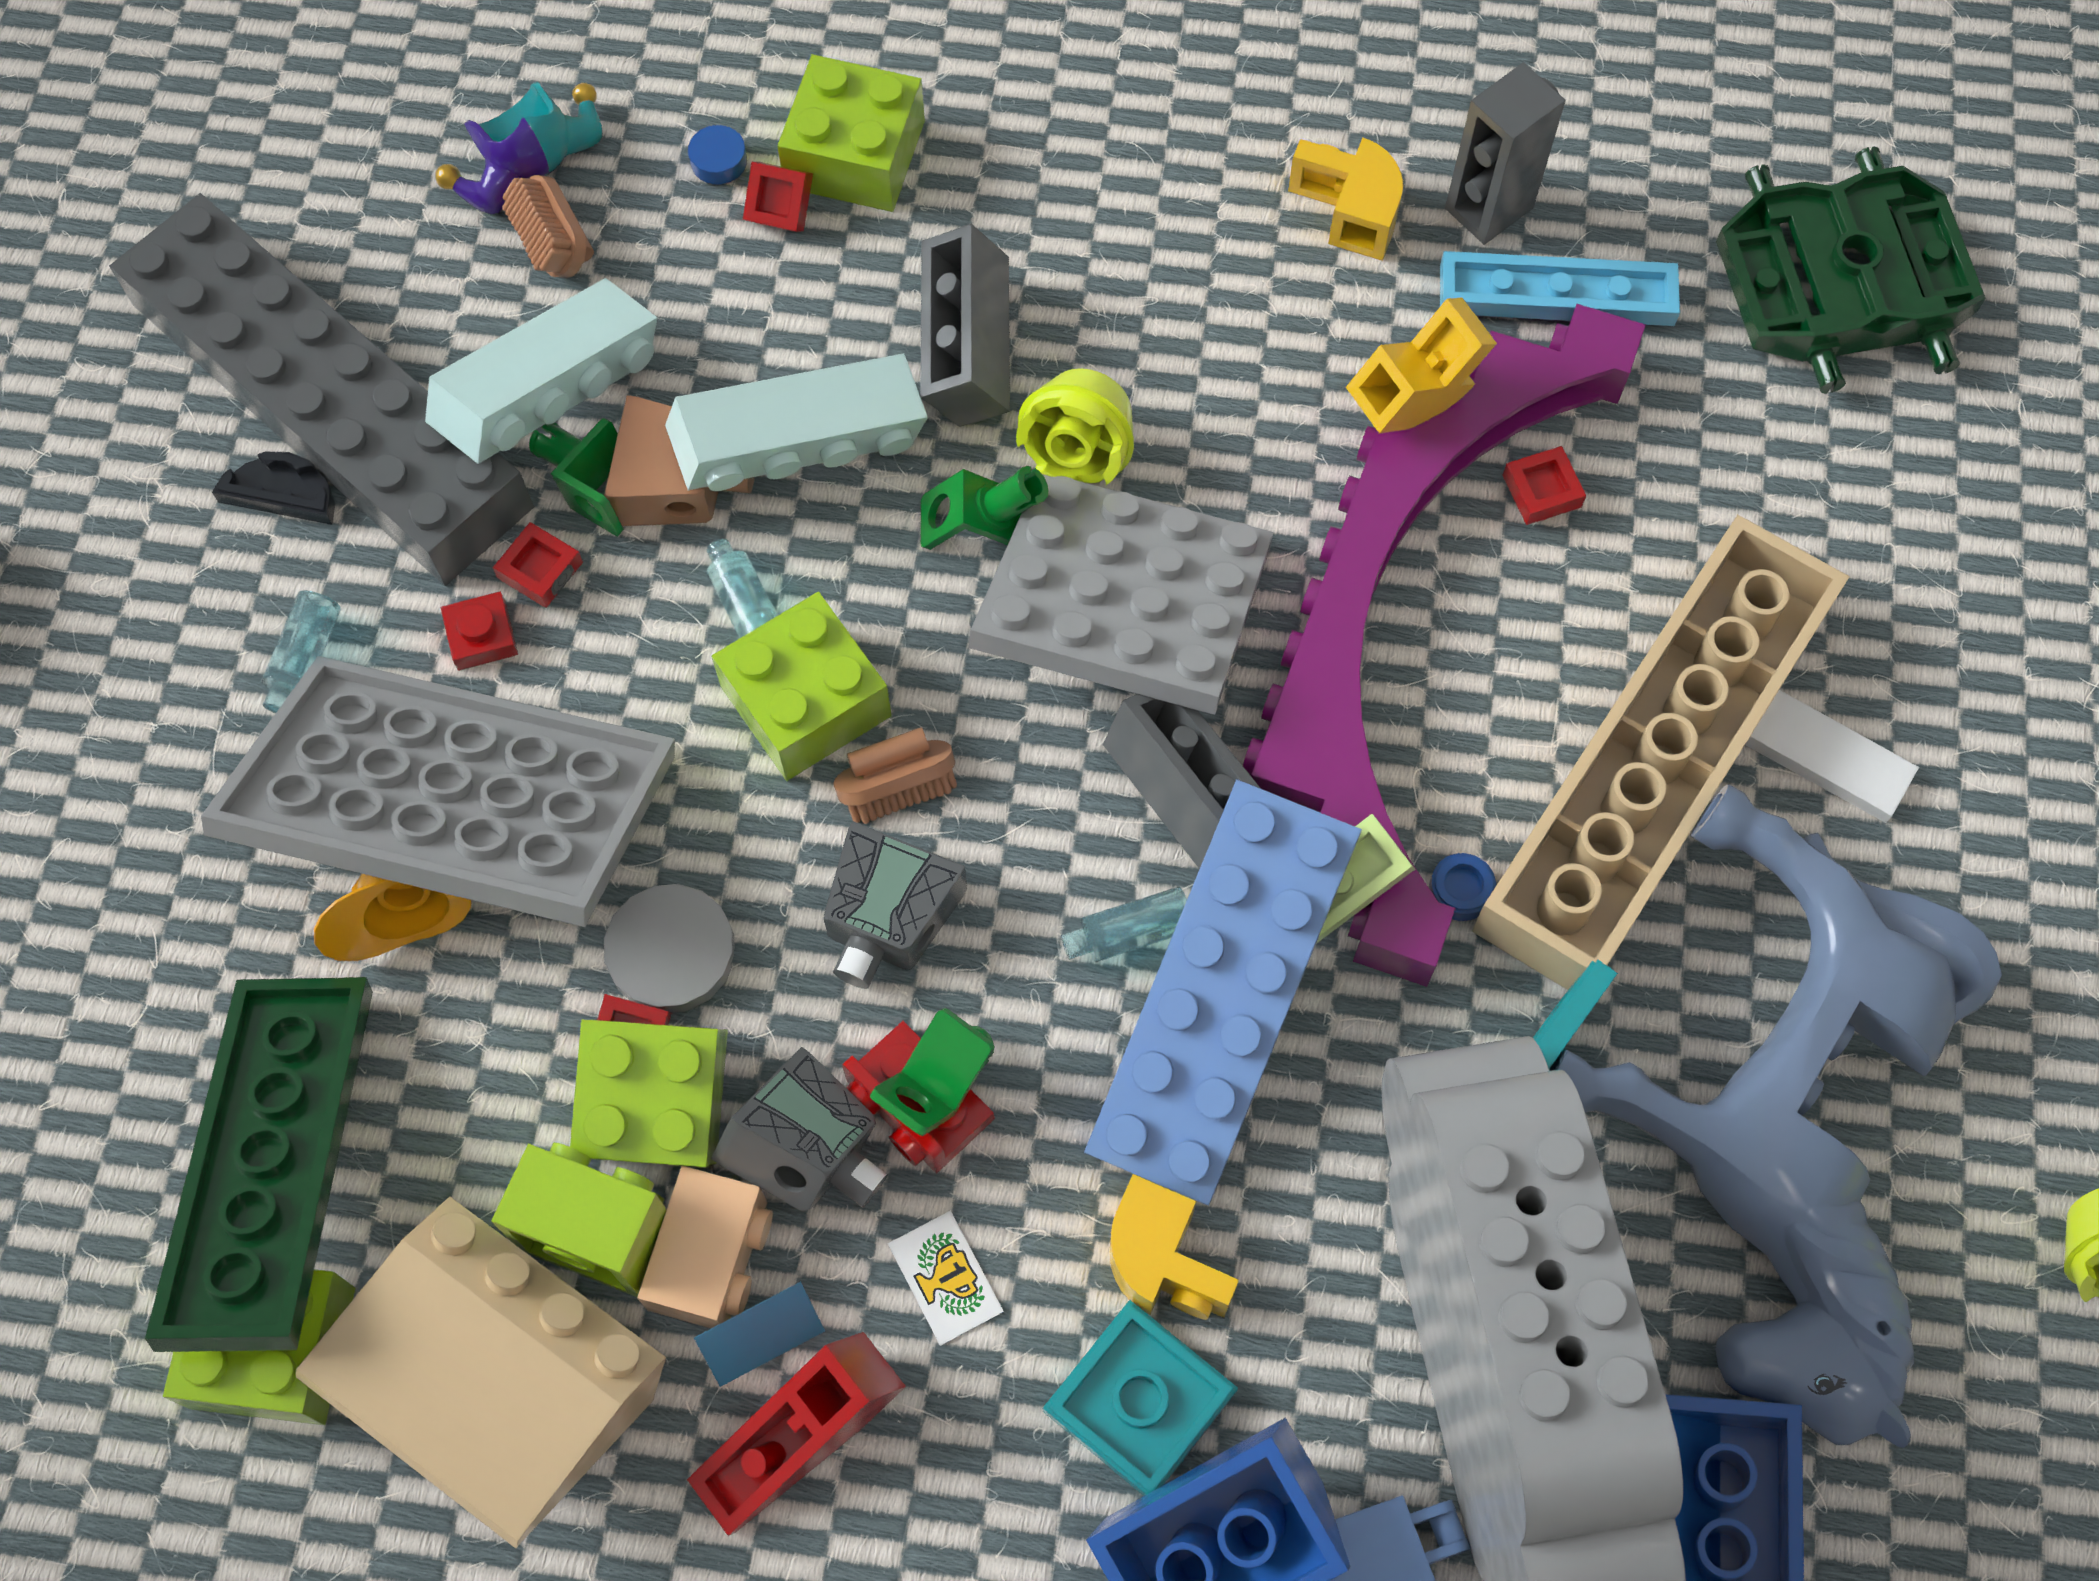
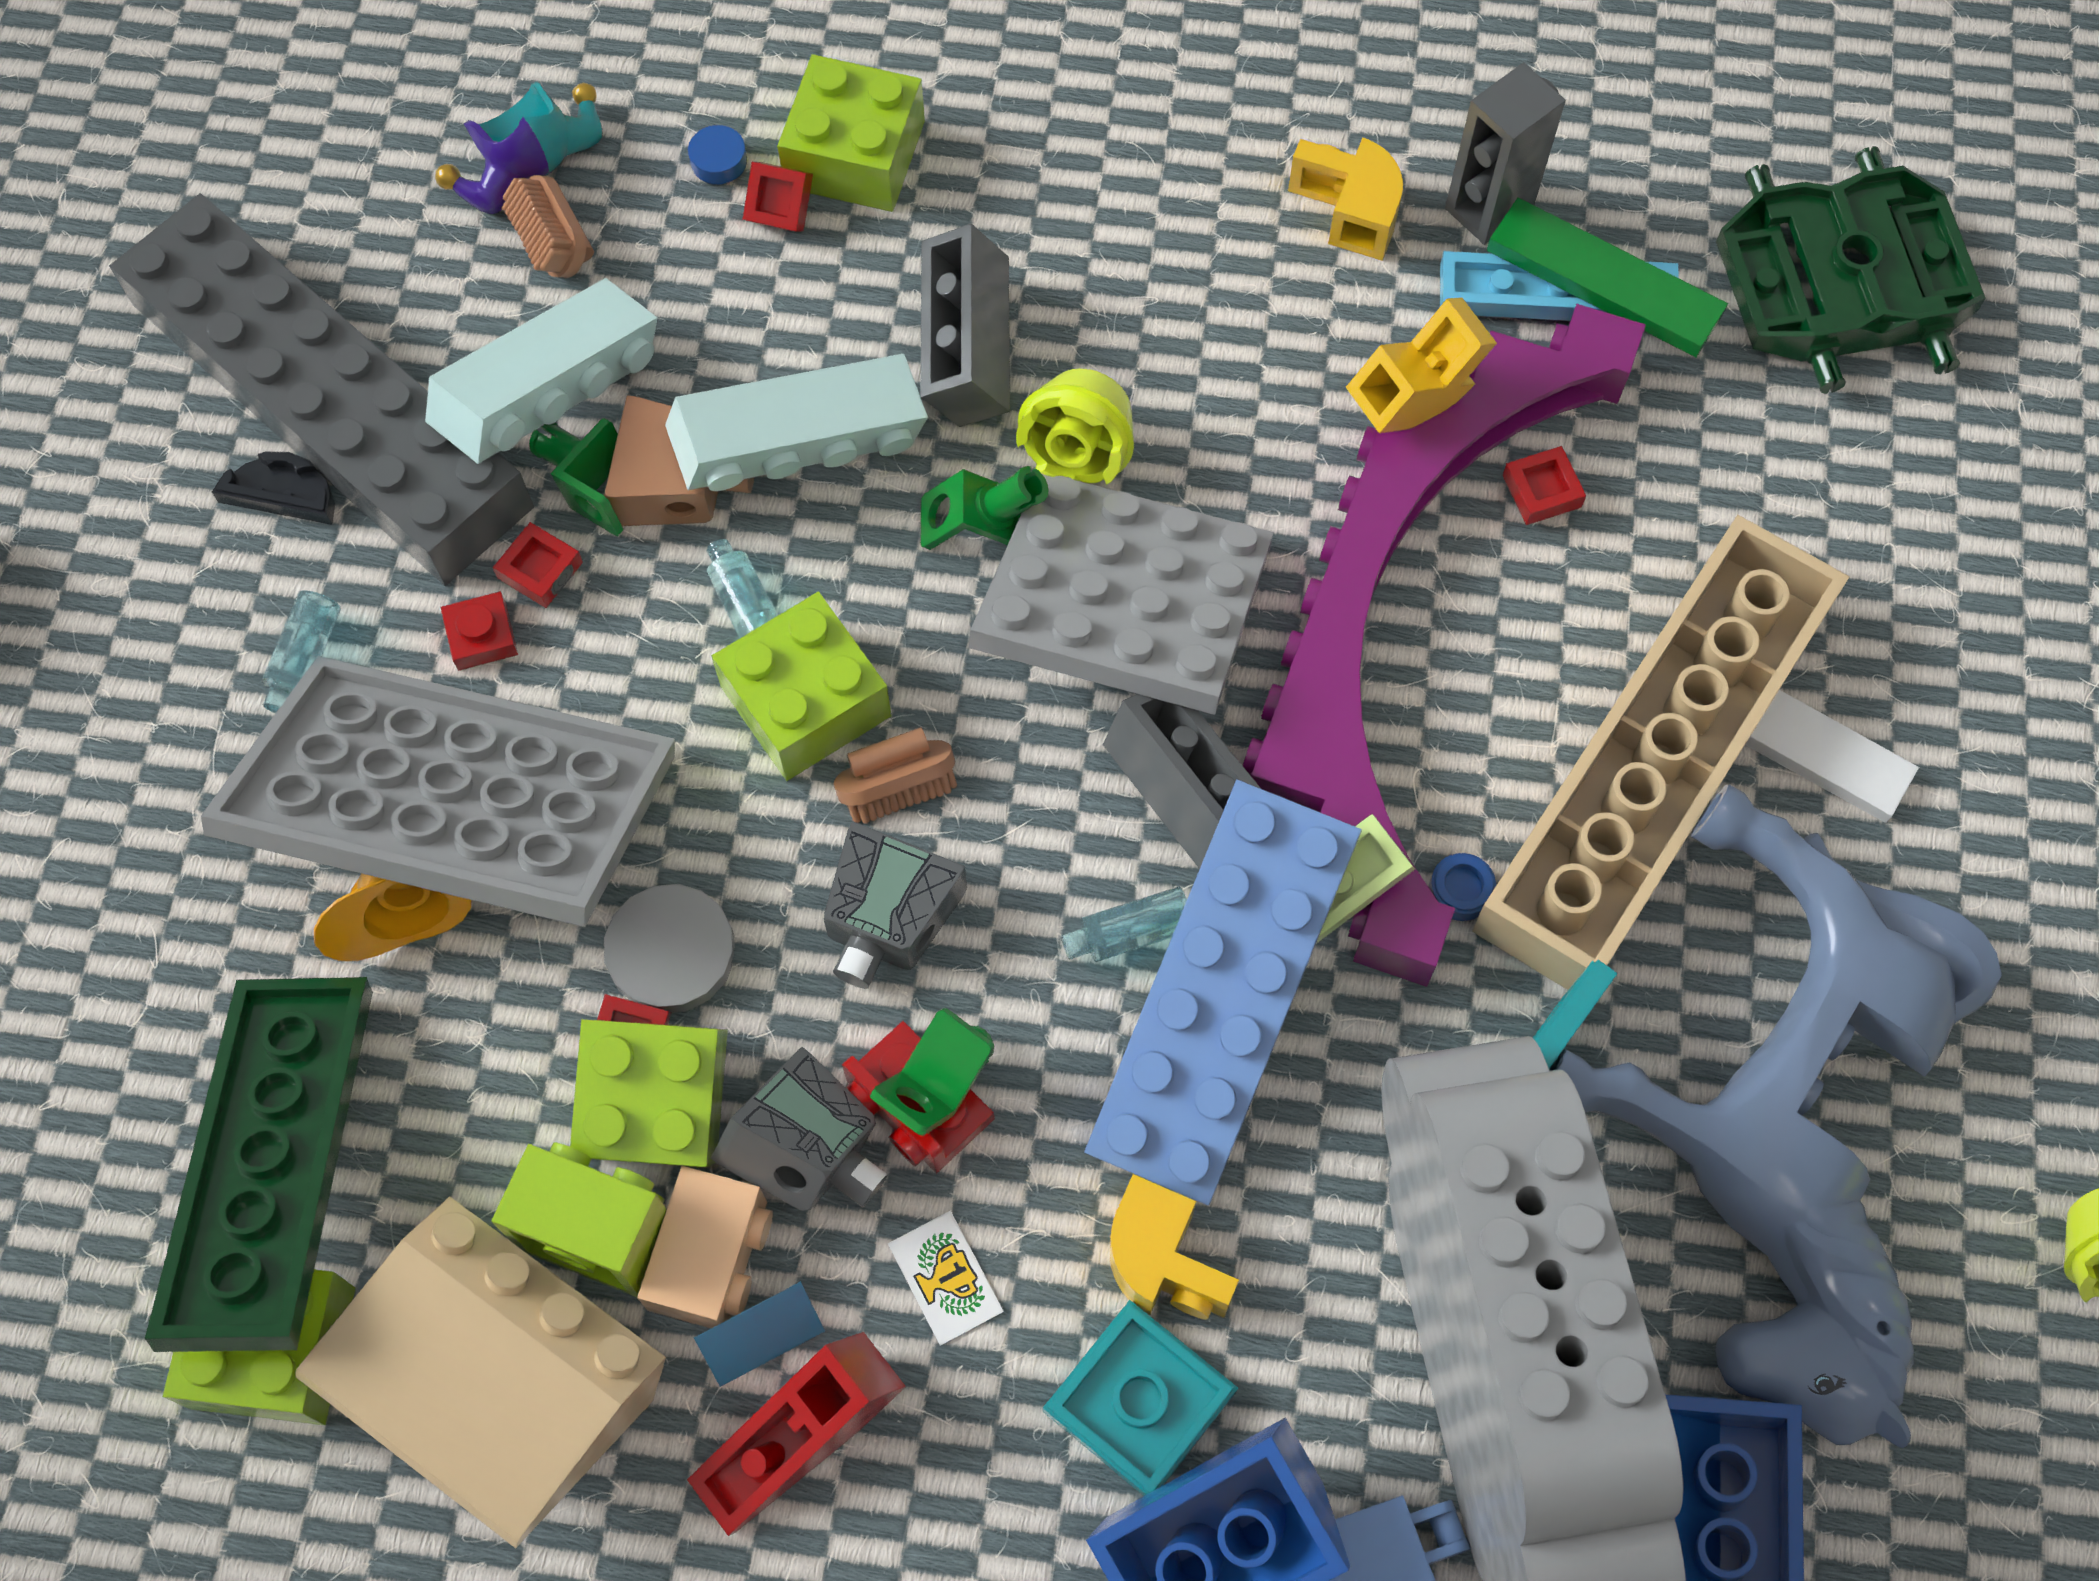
(1606, 276): none -> green tile

